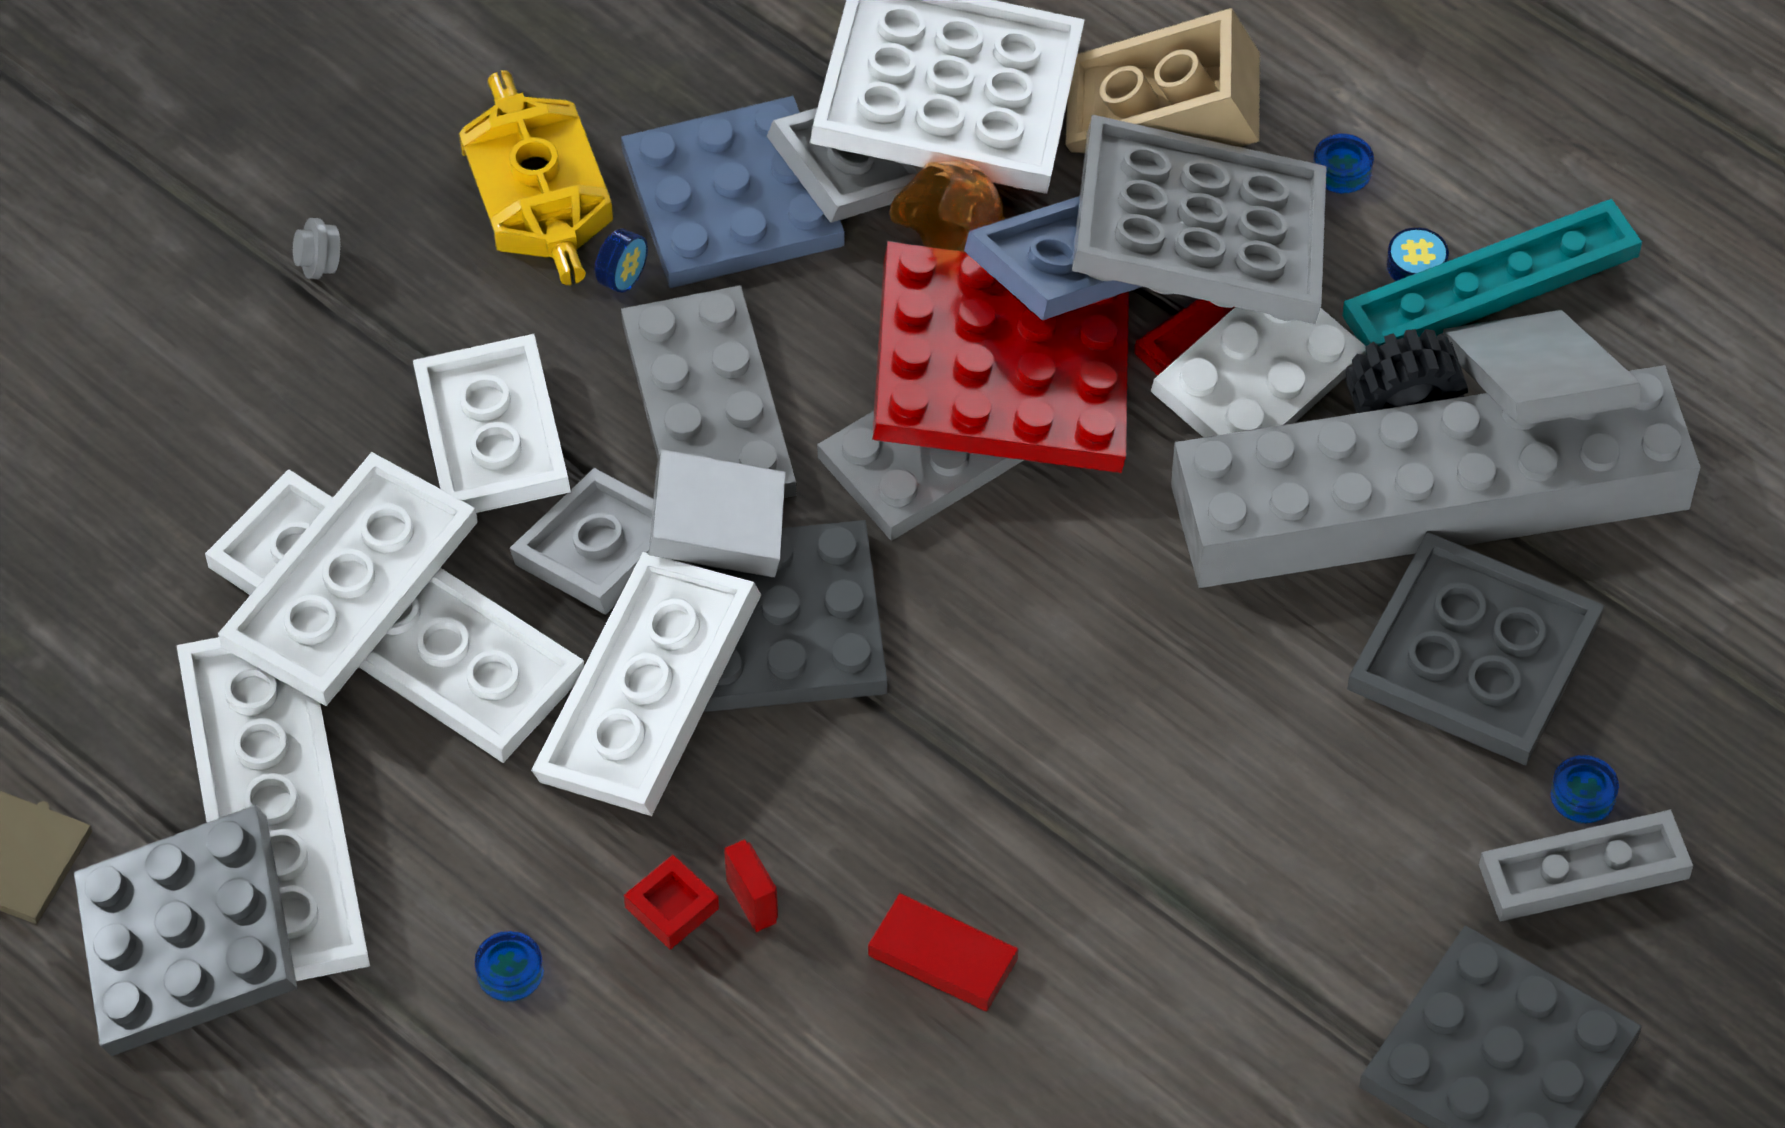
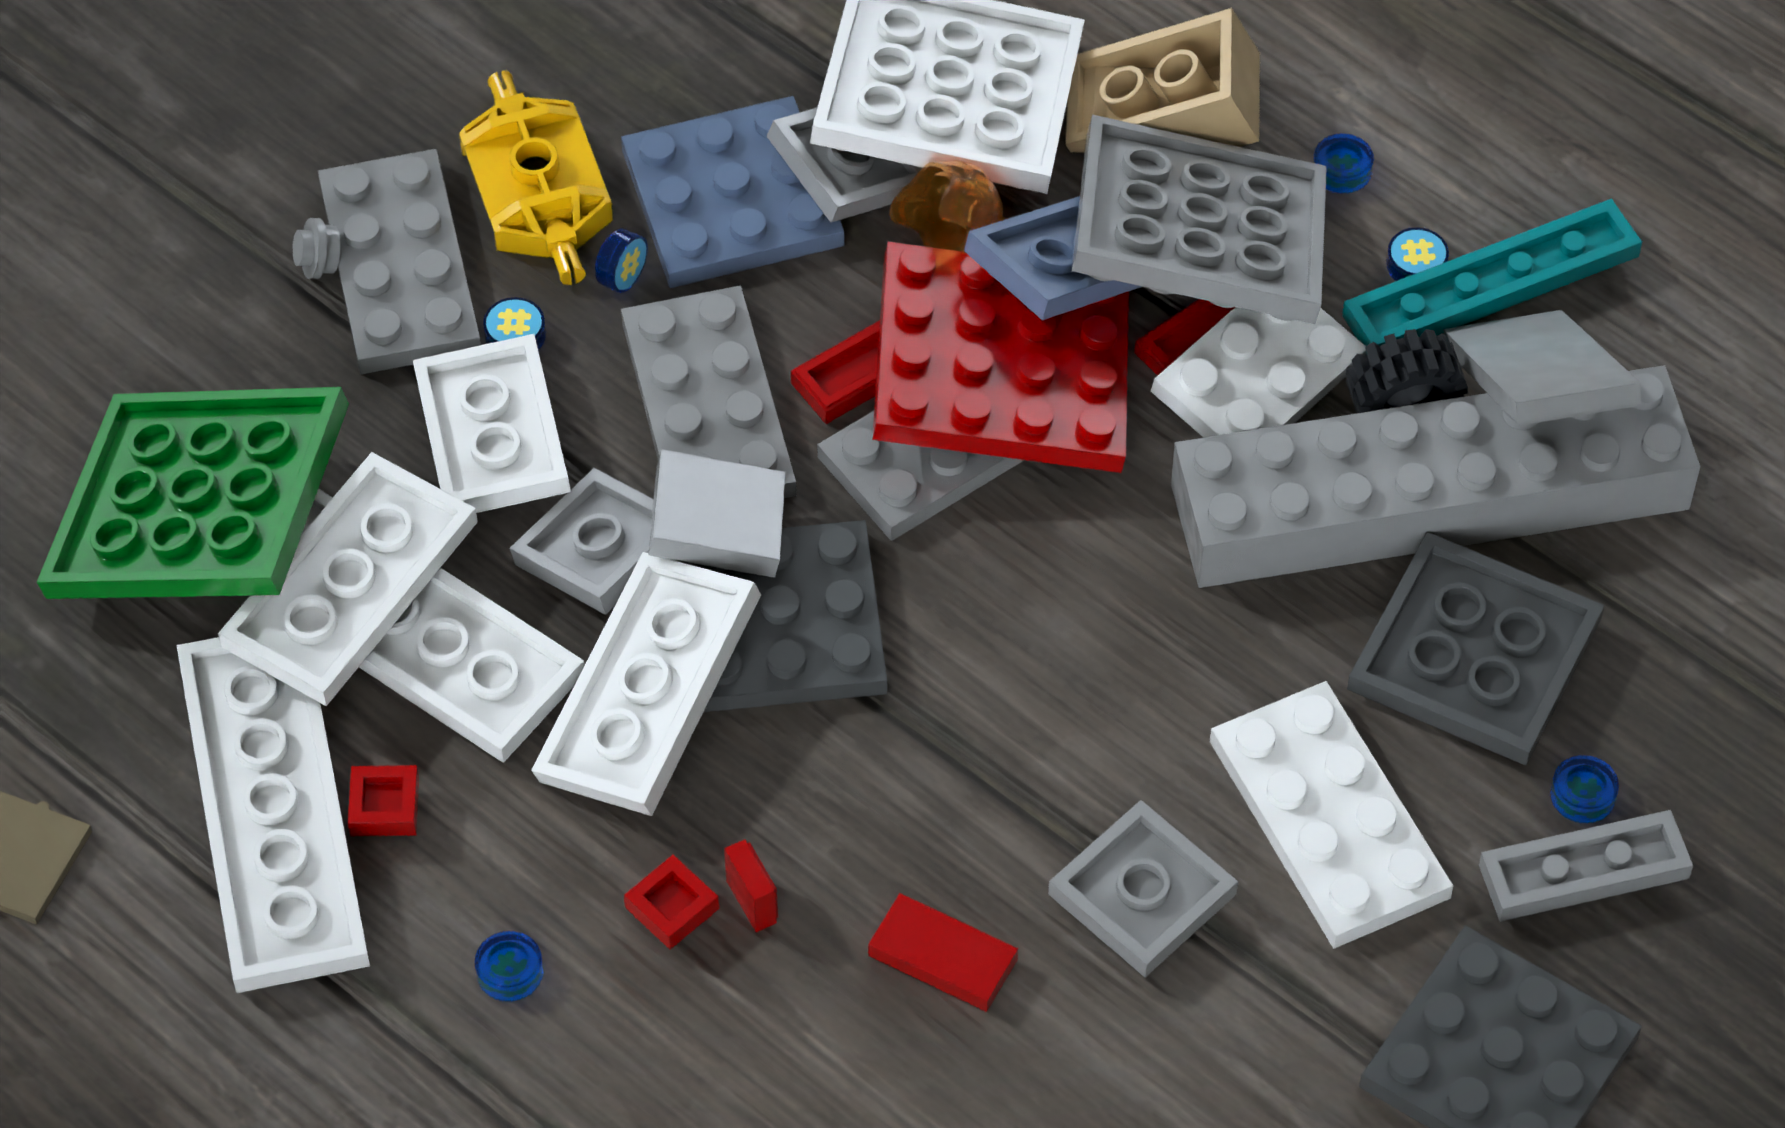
(184, 930): plate -> none
(194, 494): none -> green plate
(383, 800): none -> red plate
(399, 260): none -> light grey plate
(513, 319): none -> tile
(841, 375): none -> red tile
(1143, 888): none -> light grey plate
(1330, 814): none -> white plate

